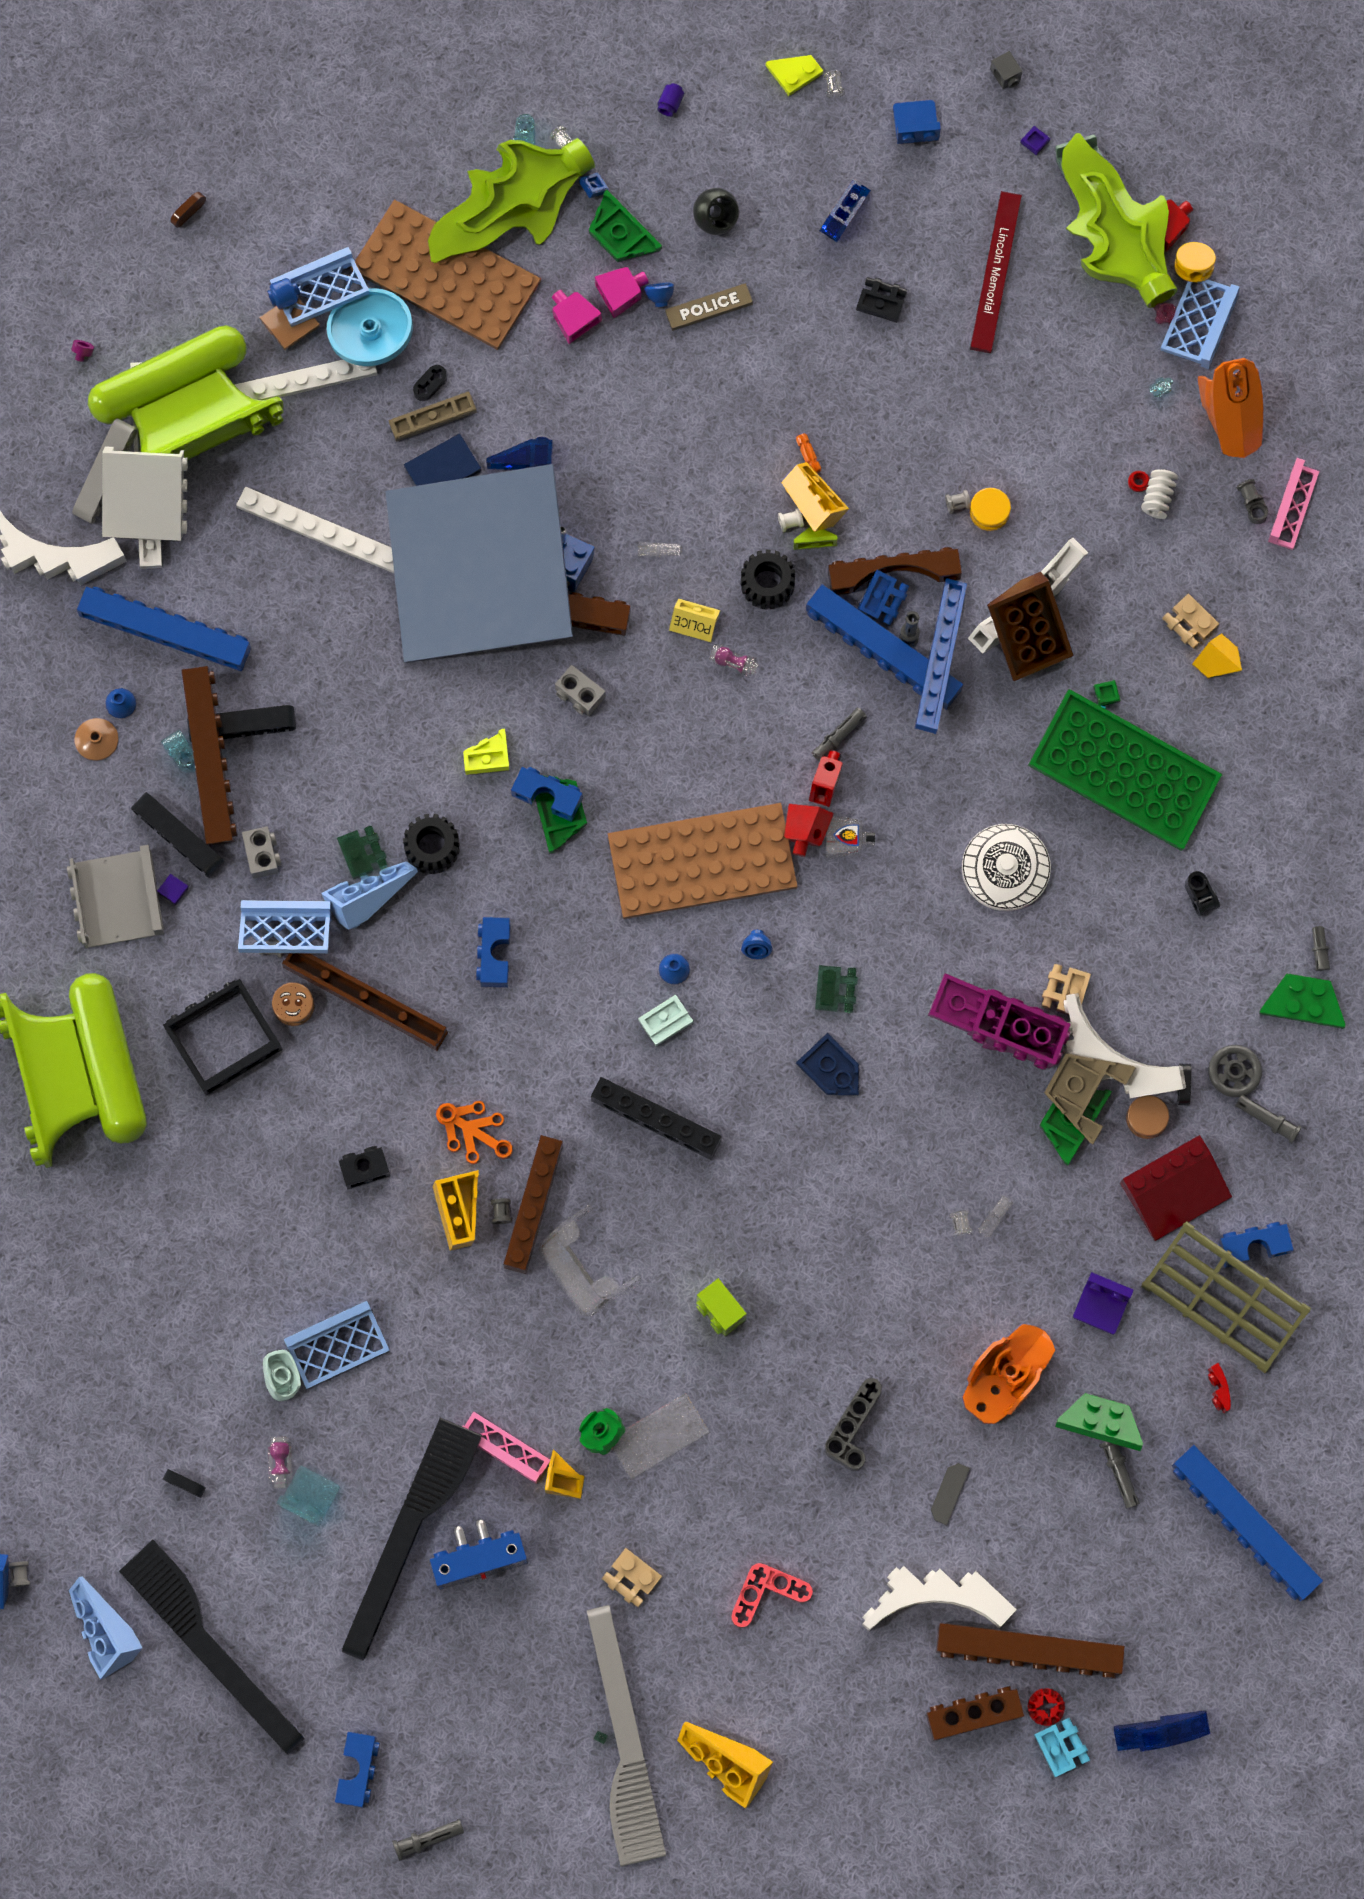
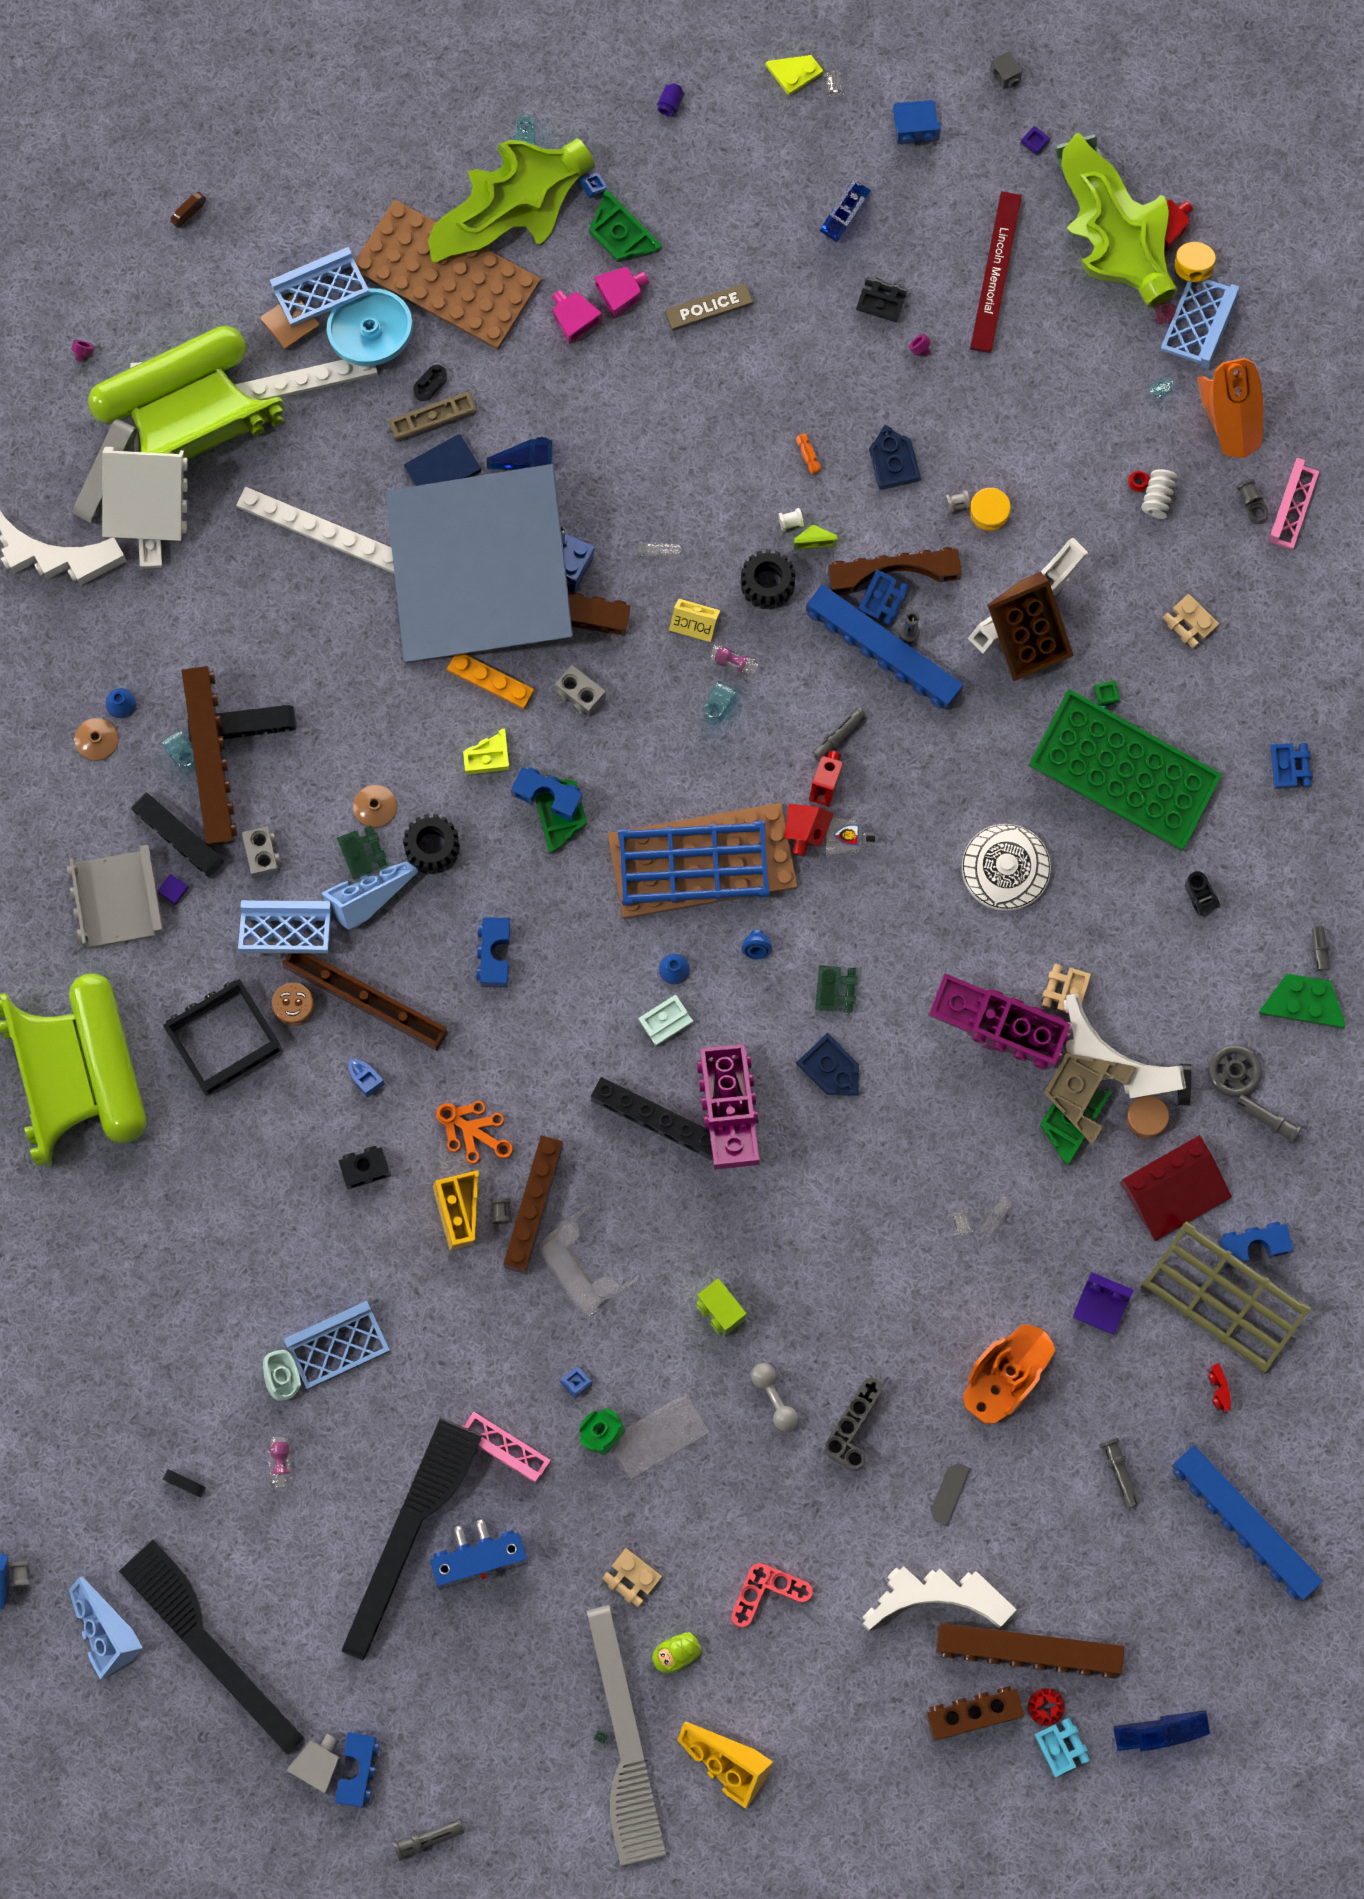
(164, 628): blue brick -> none
(283, 293): blue head -> none
(309, 1496): clear light blue bracket -> none
(317, 1764): none -> light grey torso
(364, 1076): none -> plate
(378, 815): none -> medium nougat dish
(490, 680): none -> light orange plate
(560, 136): clear bush -> none
(562, 1478): yellow slope -> none
(576, 1382): none -> blue tile
(659, 293): blue brick -> none
(676, 1653): none -> lime piece
(693, 873): none -> blue door
(721, 699): none -> clear light blue piece
(725, 211): pearl dark grey wheel -> none
(729, 1105): none -> magenta wedge
(785, 1417): none -> light grey piece
(814, 497): yellow wedge -> none
(893, 459): none -> dark blue tile
(920, 345): none -> magenta tile
(940, 656): plate -> none
(1102, 1420): wing -> none
(1218, 658): yellow slope -> none
(1284, 768): none -> blue plate

